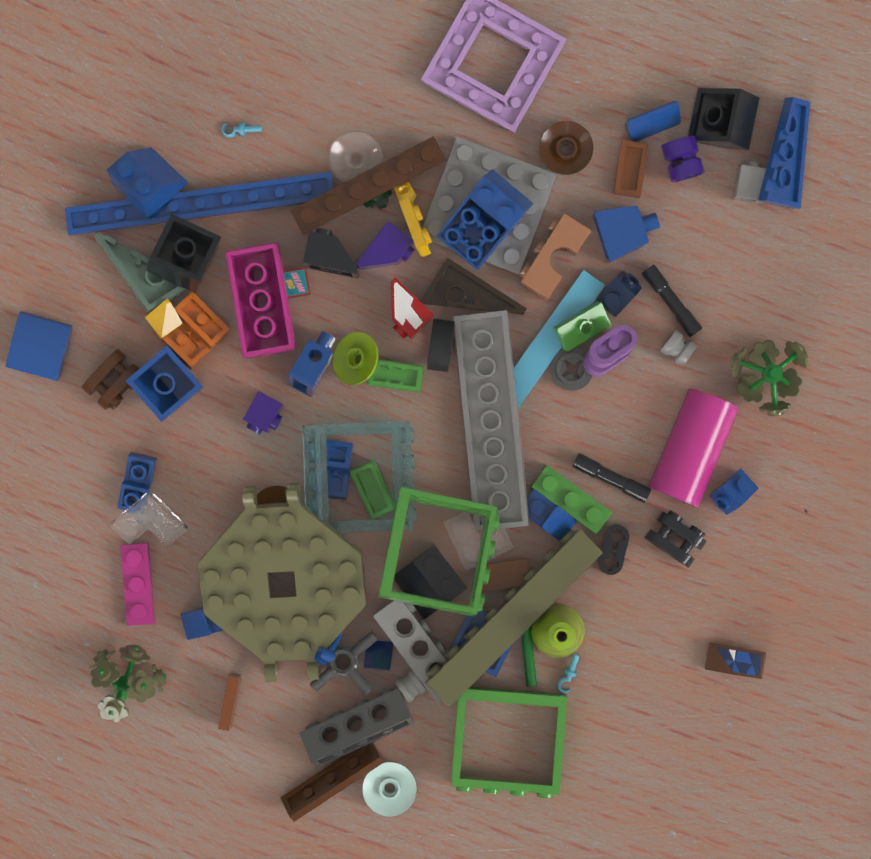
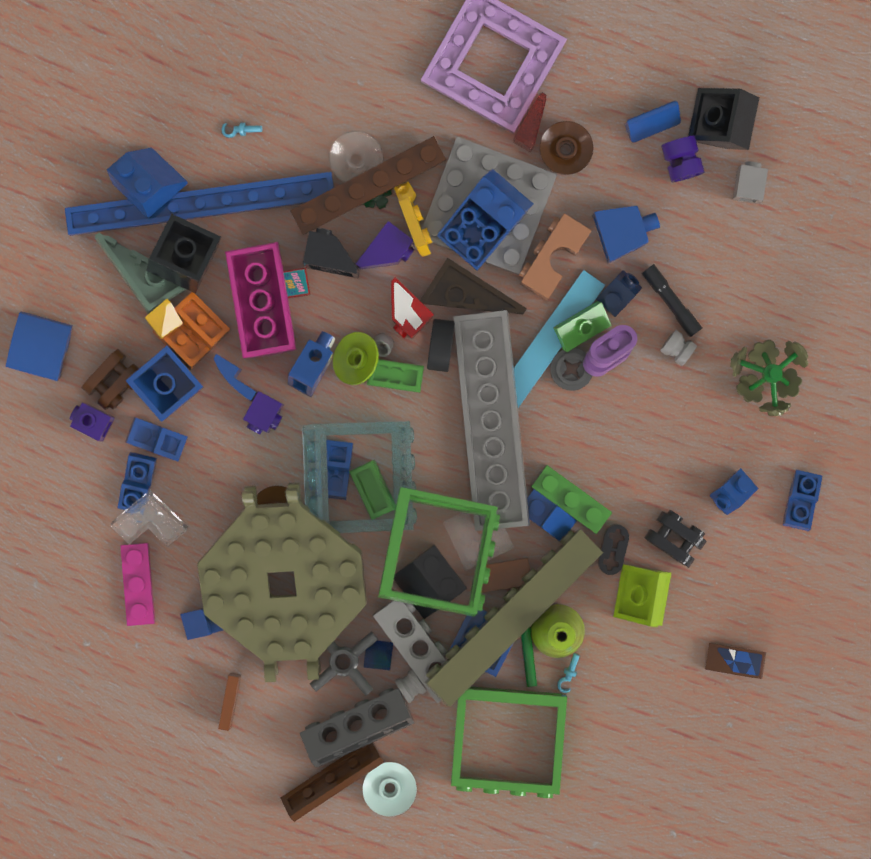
(91, 421): none -> dark purple brick
(124, 686): olive plant -> none
(156, 439): none -> blue slope
(230, 373): none -> blue slope
(327, 655): blue hand -> none
(385, 339): none -> light grey hinge
(529, 129): none -> clear red slope
(626, 485): black piece -> none
(630, 169): dark orange tile -> none
(642, 595): none -> lime bracket
(693, 447): dark pink brick -> none
(786, 162): blue wing -> none
(802, 500): none -> blue slope

